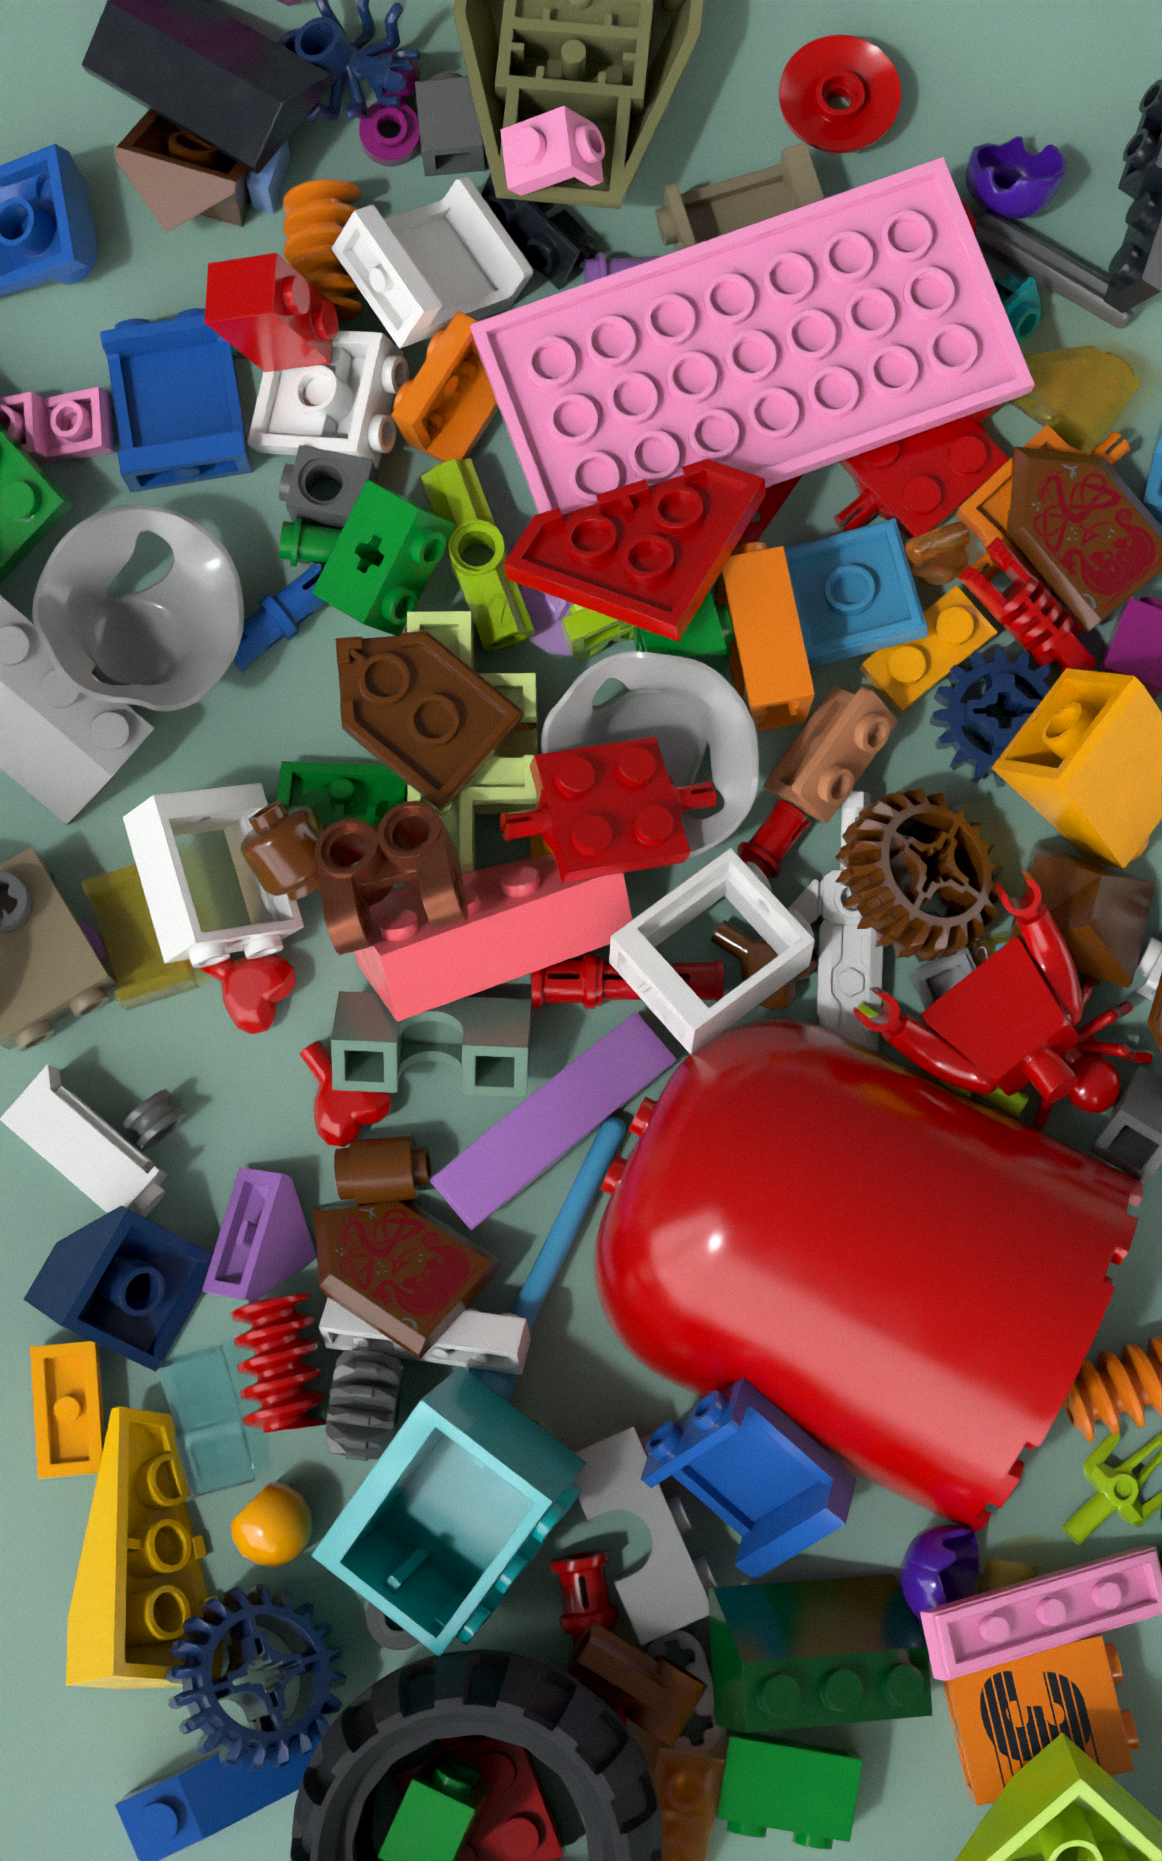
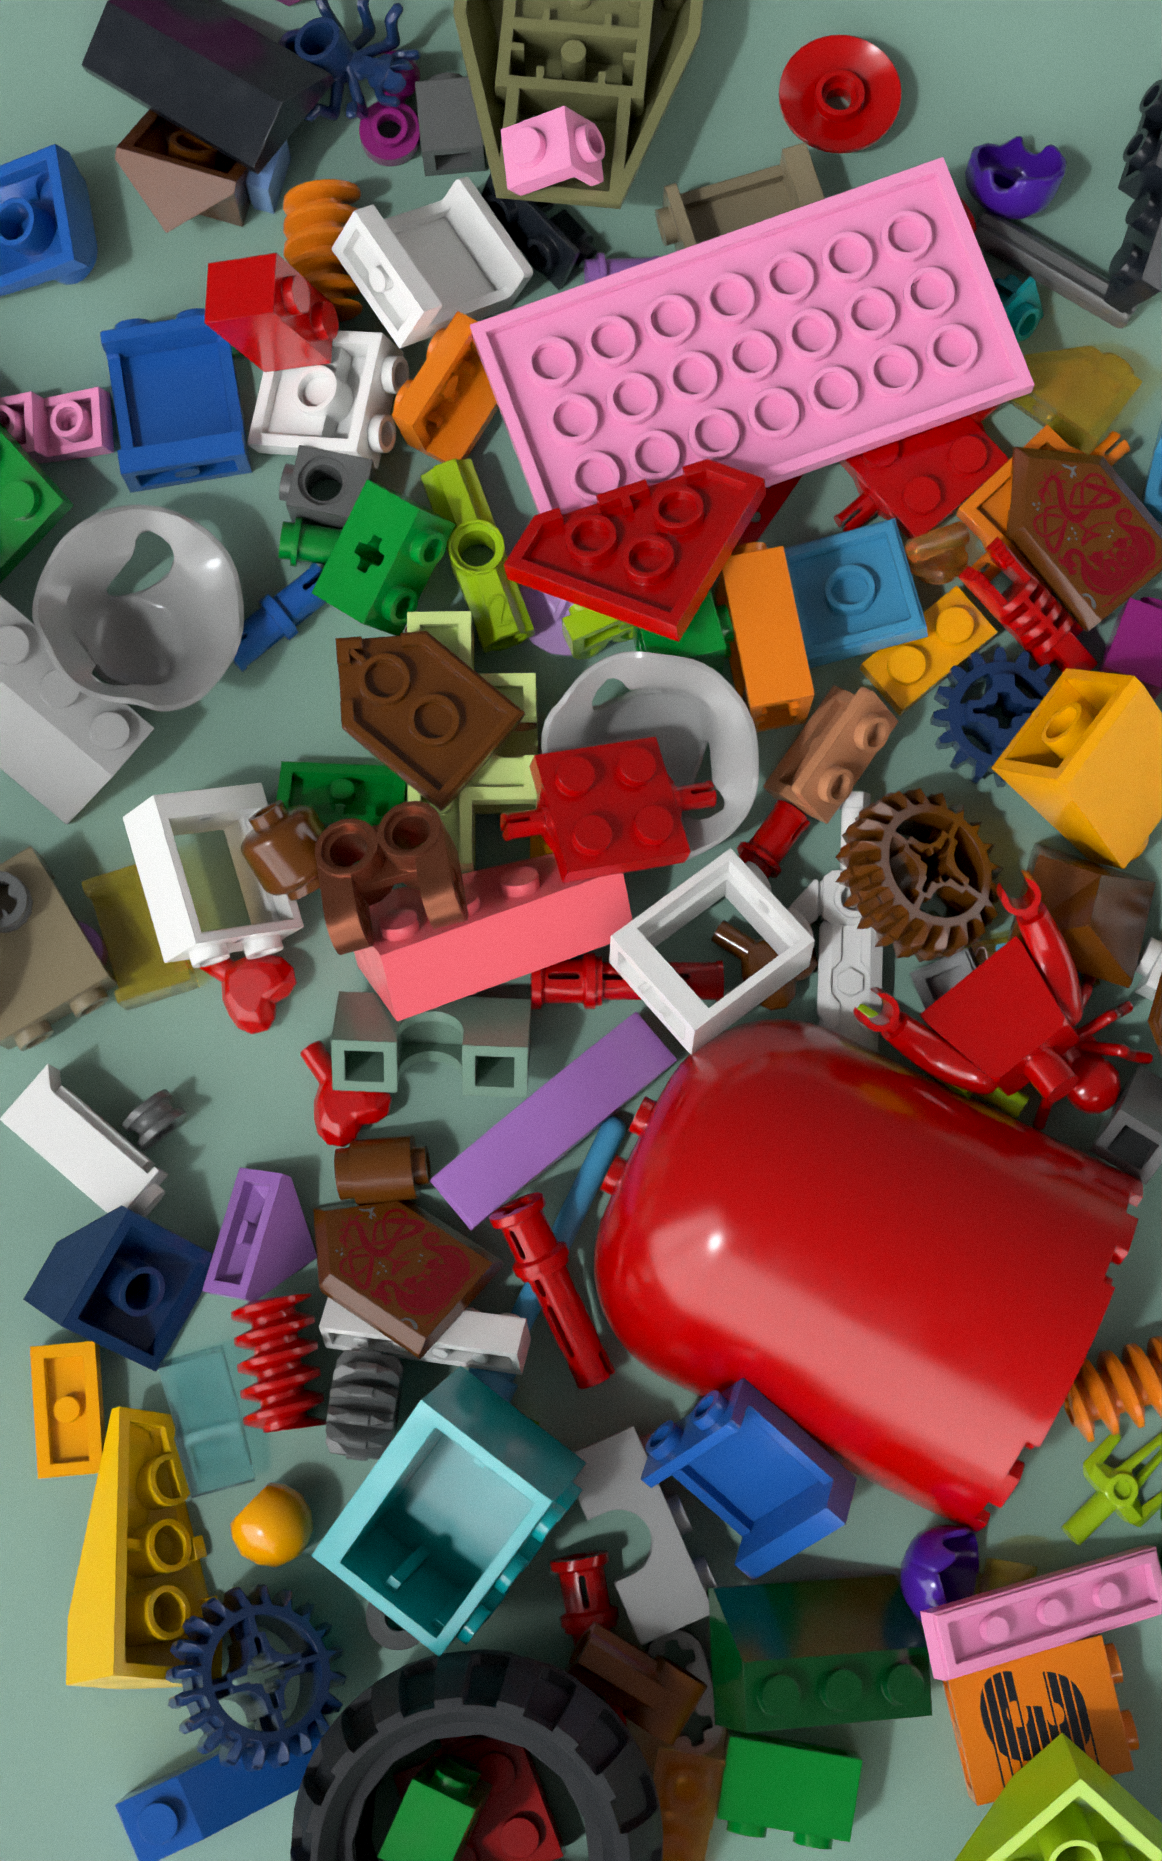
(543, 1264): none -> red pin

